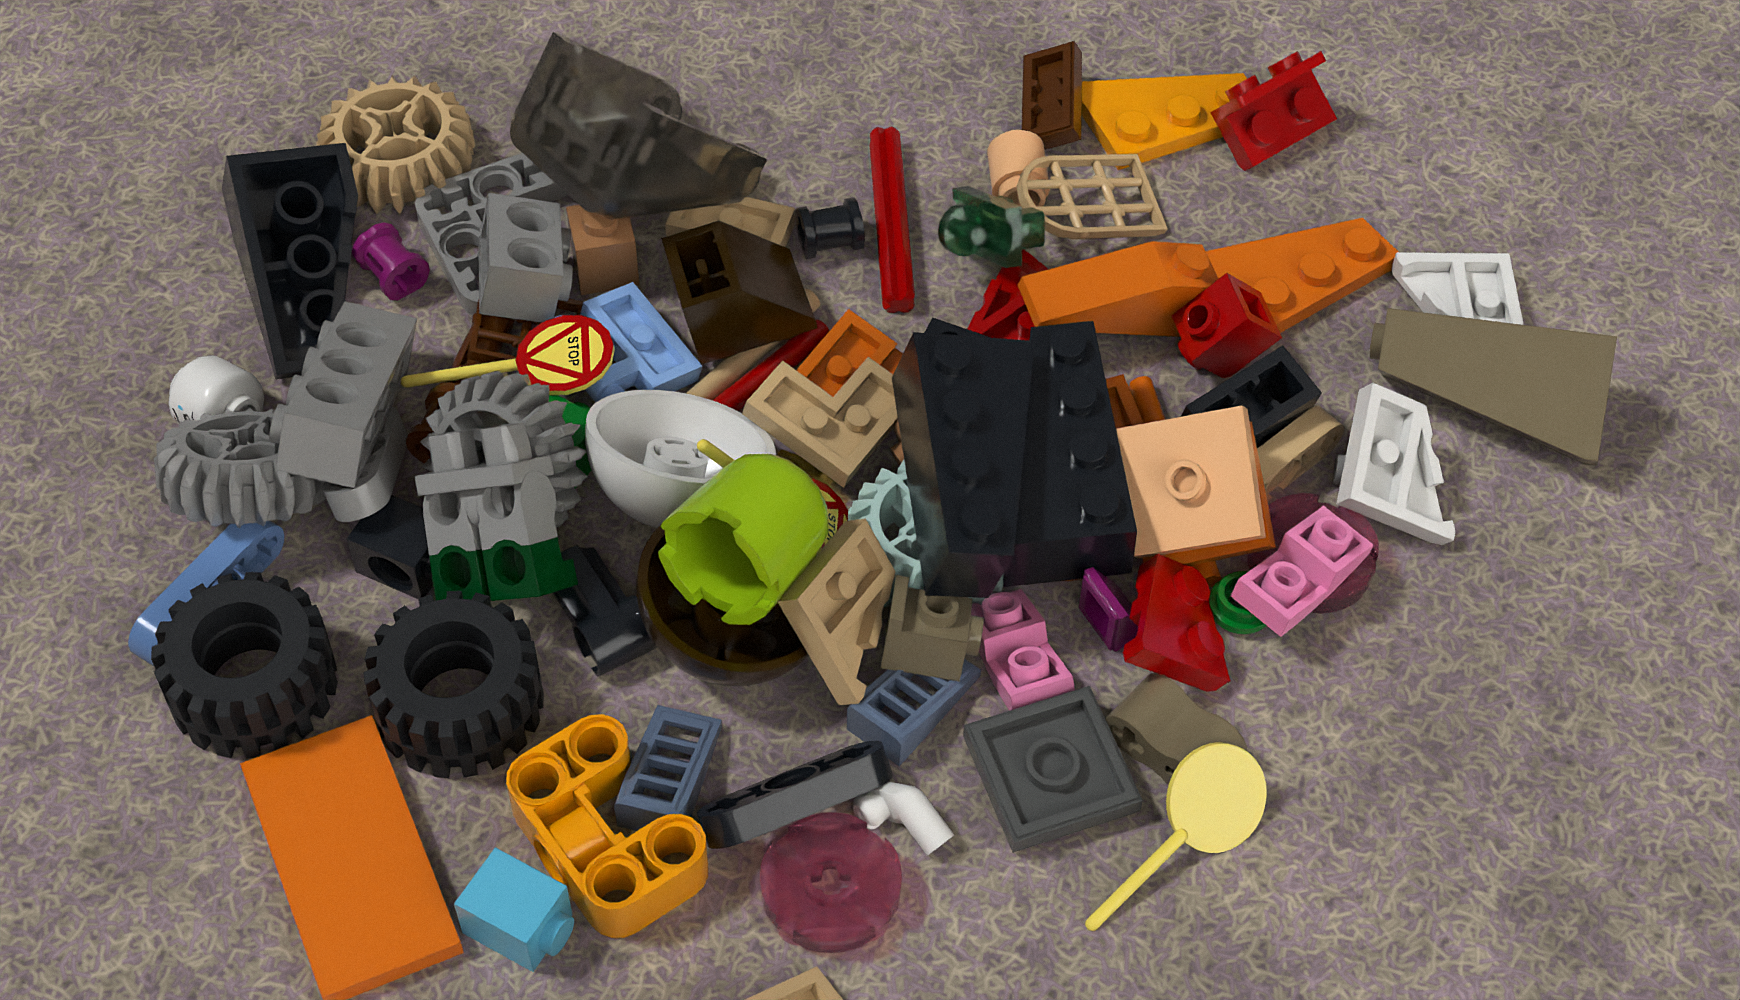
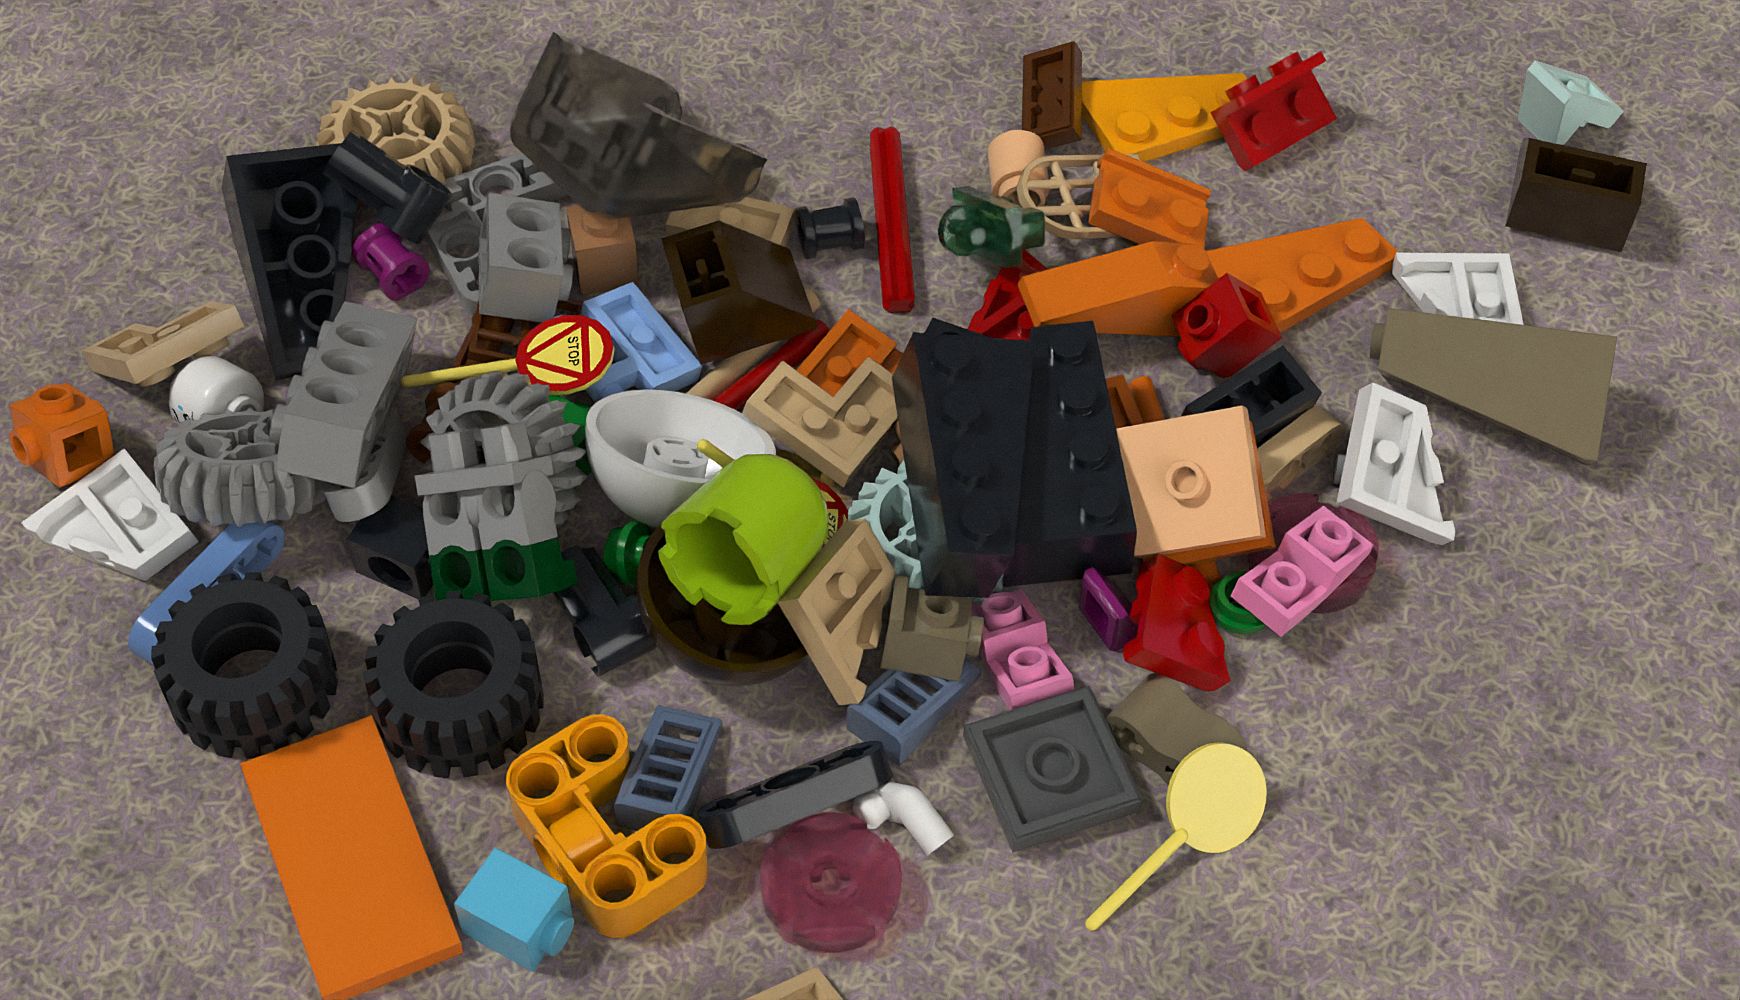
(61, 433): none -> orange brick
(114, 521): none -> white wing
(148, 353): none -> tan plate
(402, 195): none -> black piece
(624, 550): none -> green plate
(1147, 202): none -> orange plate
(1561, 101): none -> light aqua slope
(1575, 194): none -> dark brown slope

